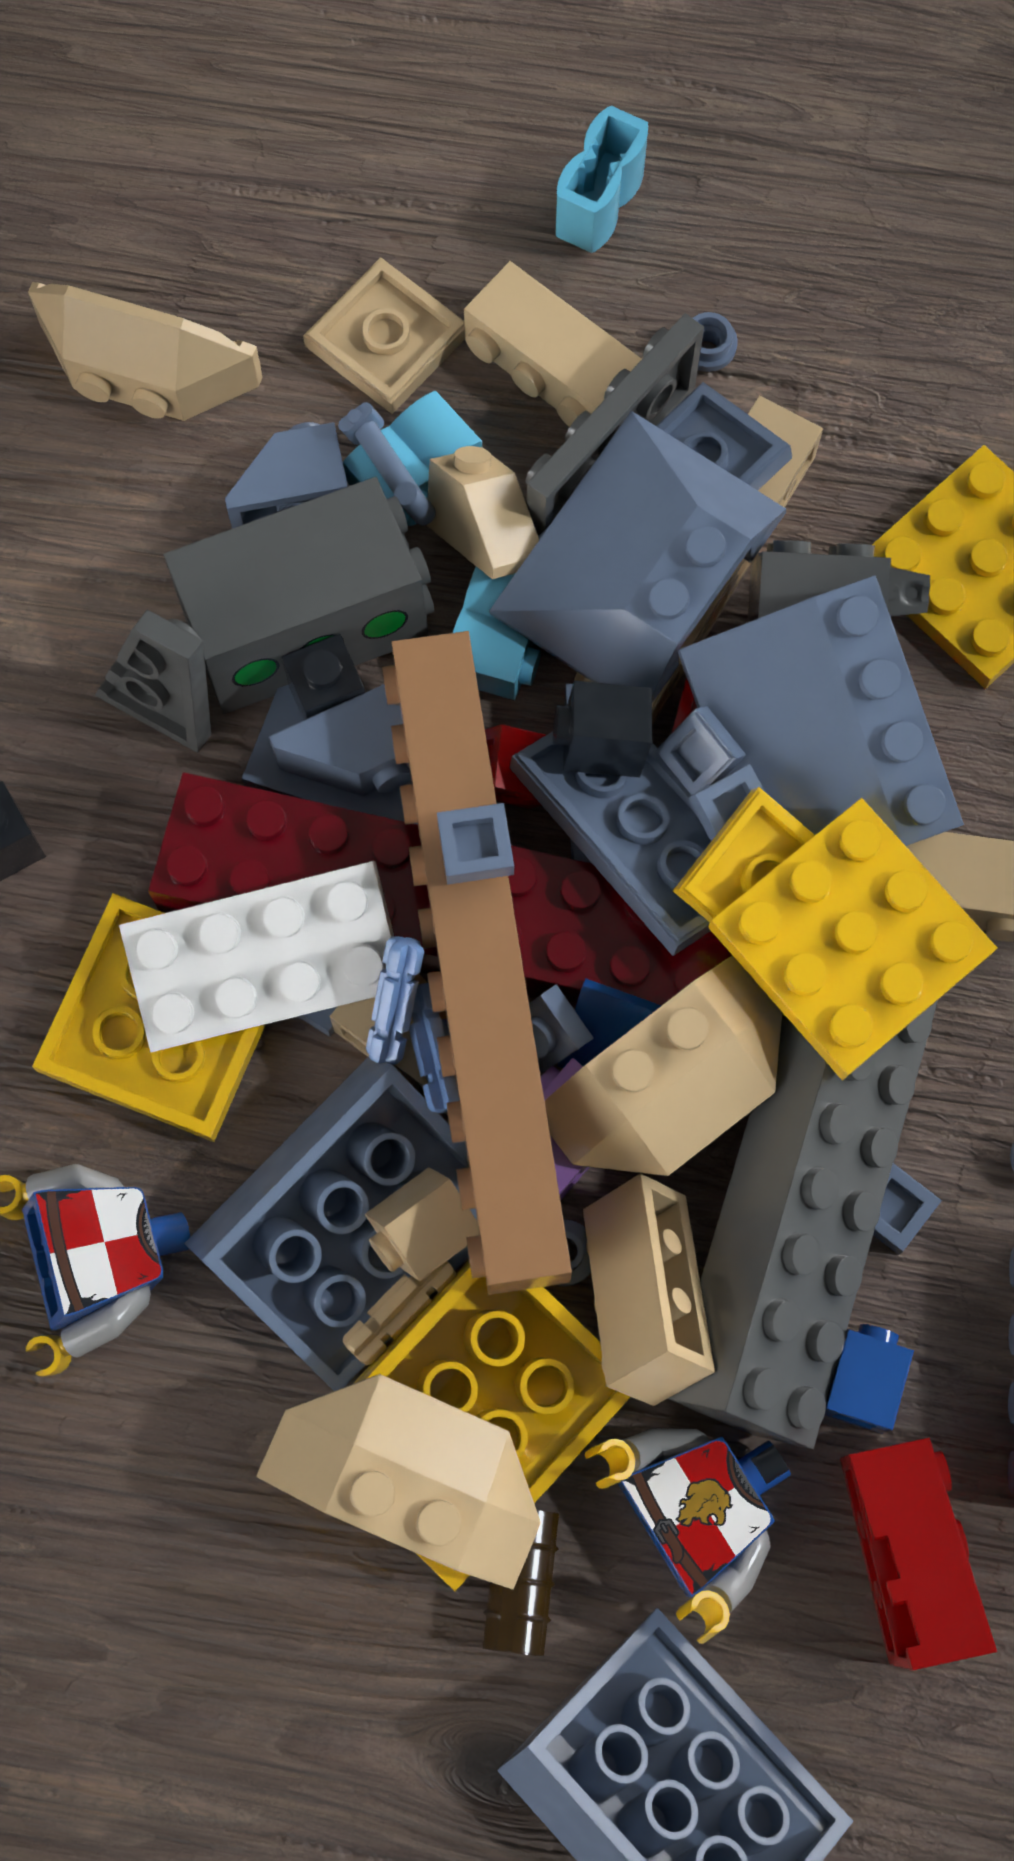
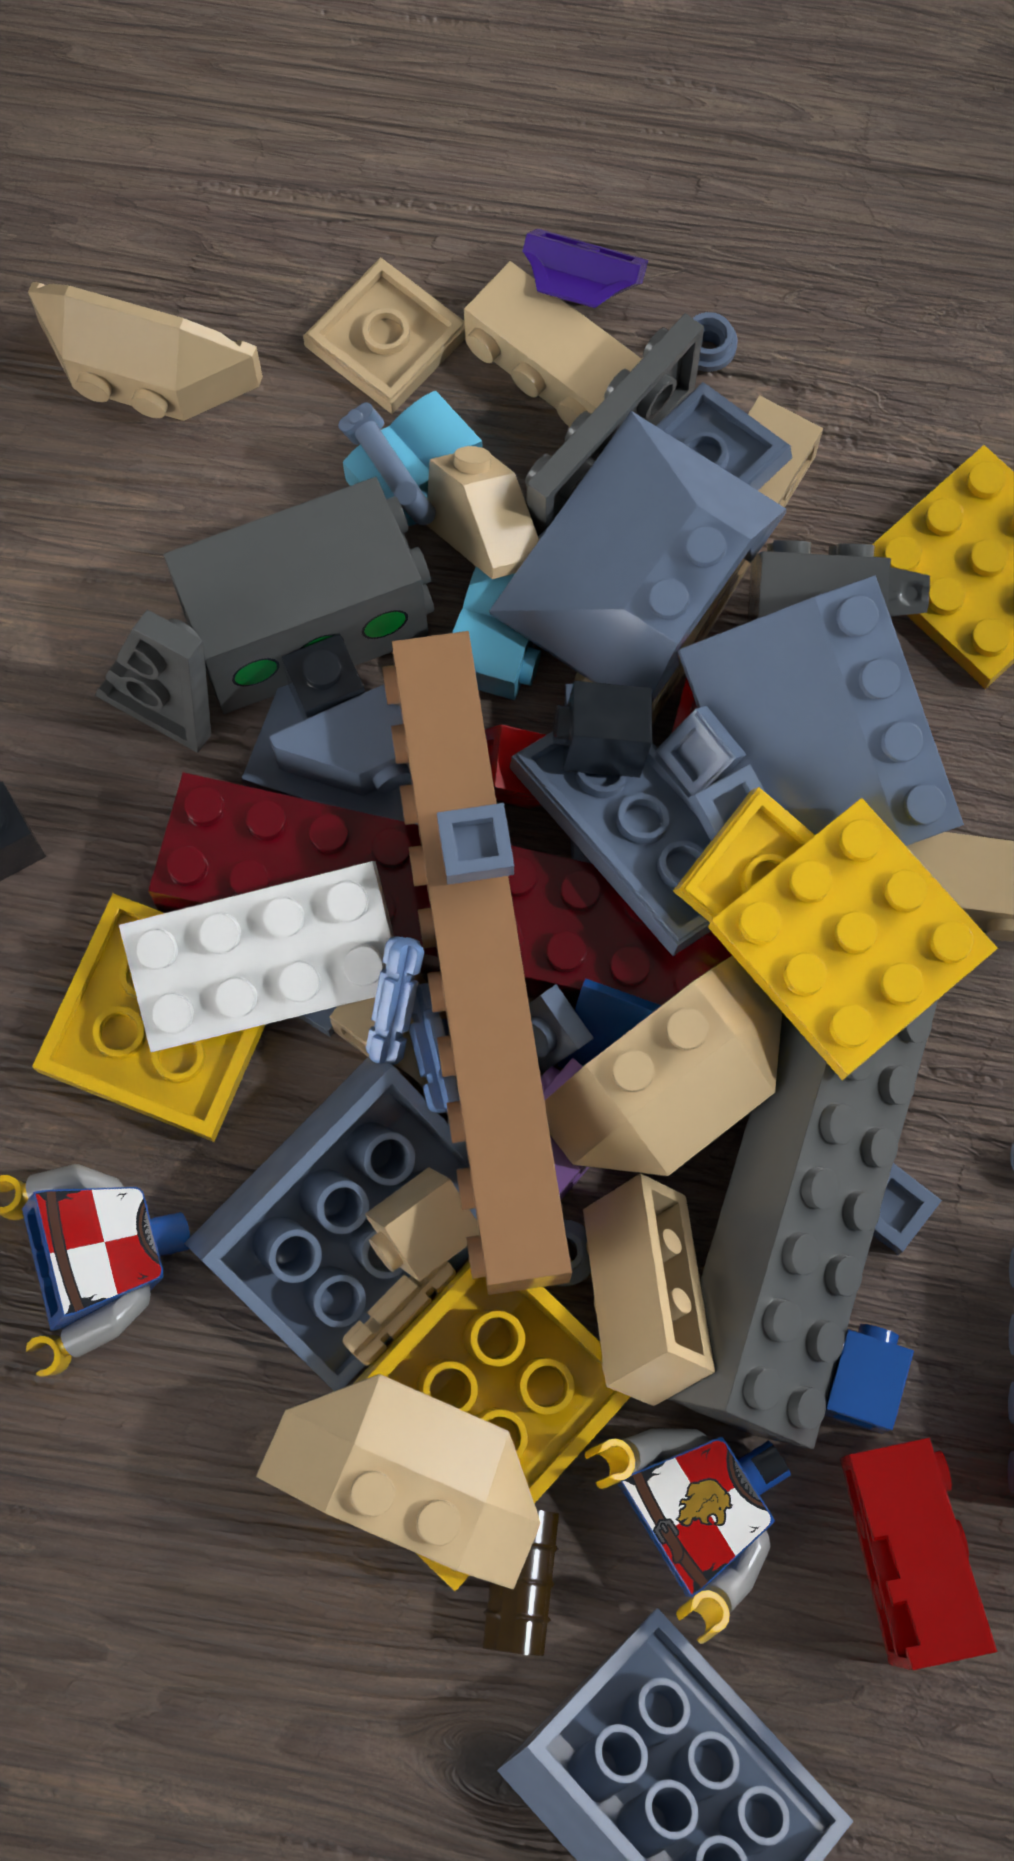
(288, 472): sand blue slope -> none
(580, 269): none -> dark purple slope
(601, 179): medium azure brick -> none

